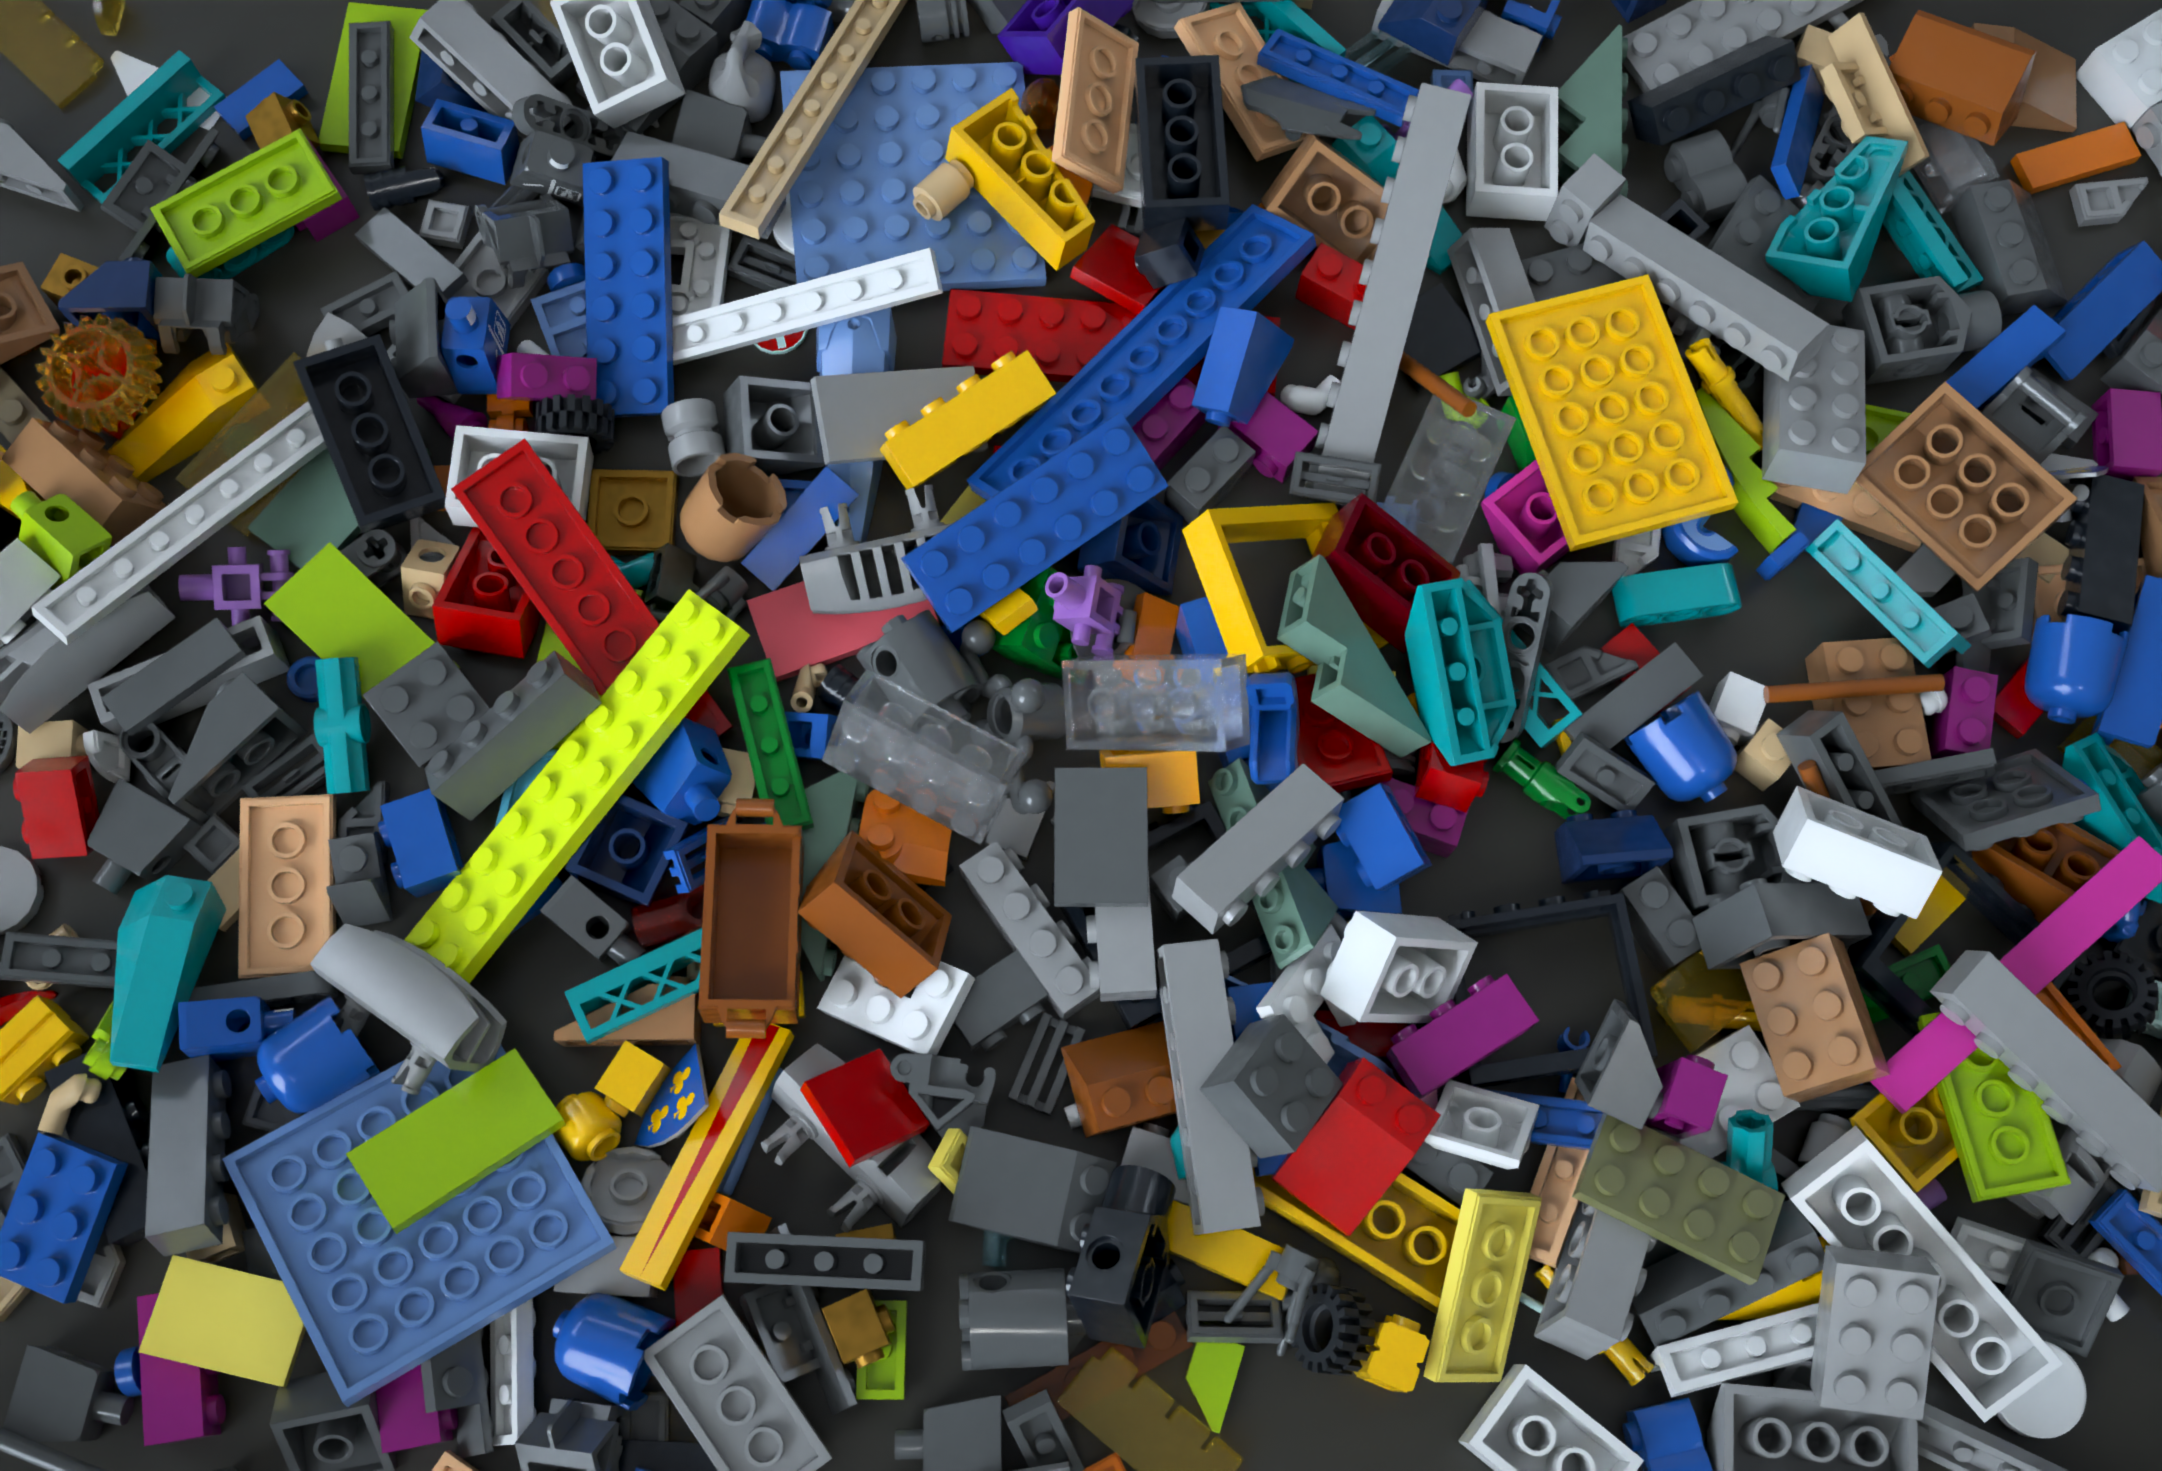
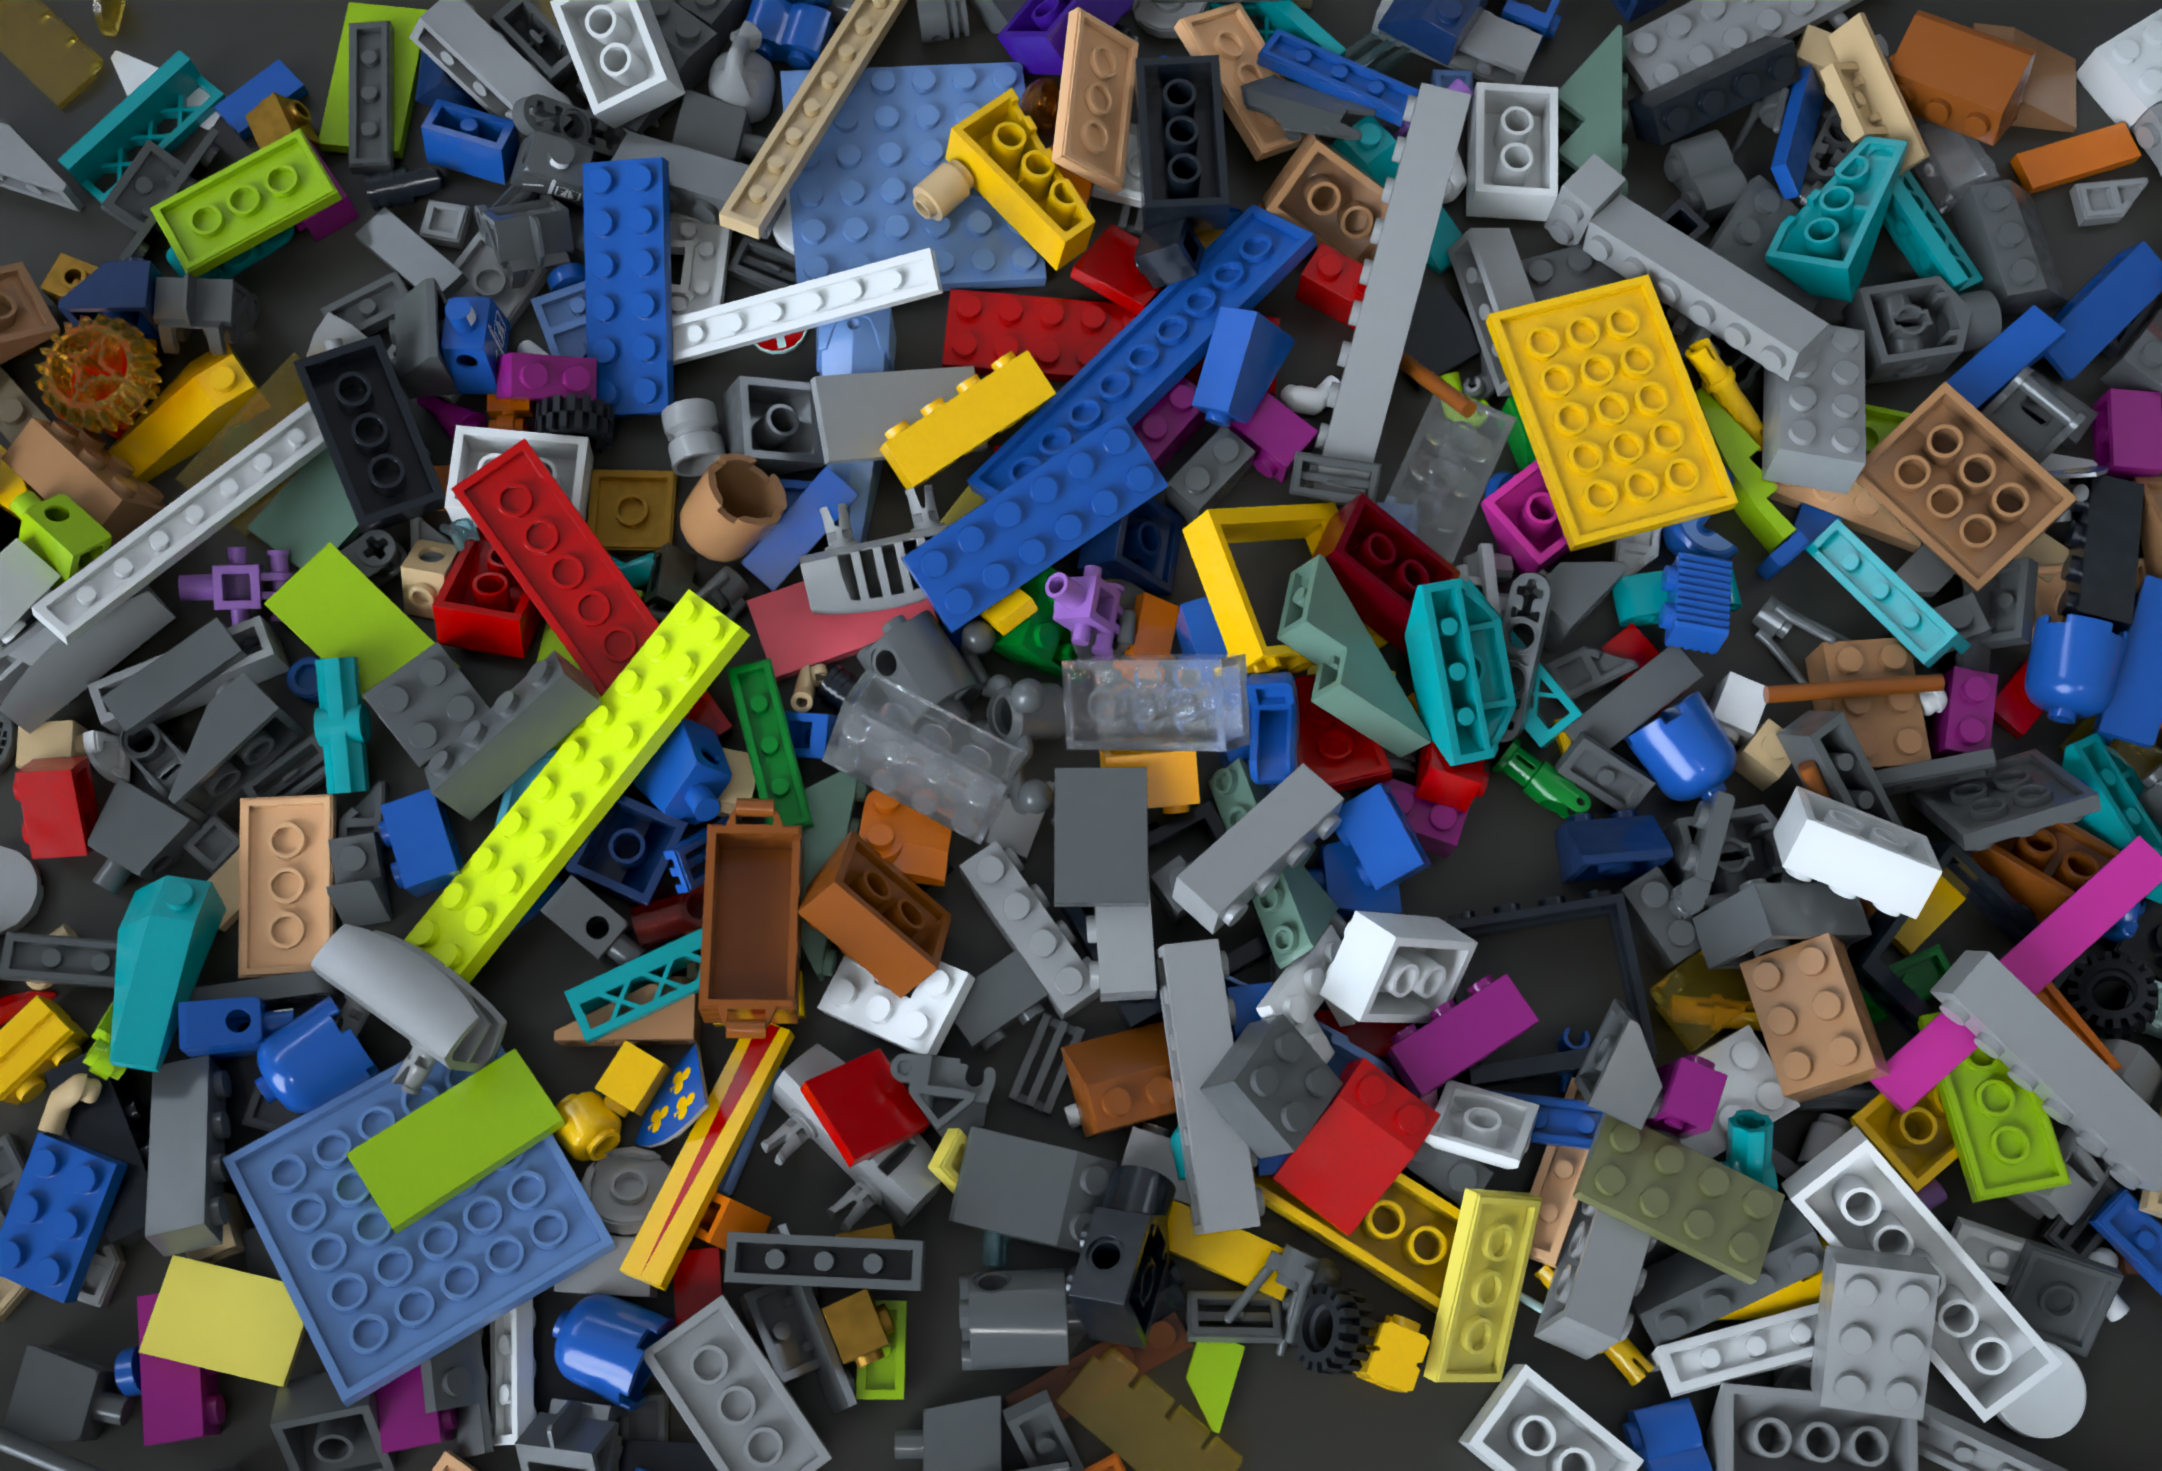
(460, 531): none -> clear light blue hand
(1696, 602): none -> blue brick
(1703, 855): none -> dark grey hinge
(1777, 620): none -> dark grey plant

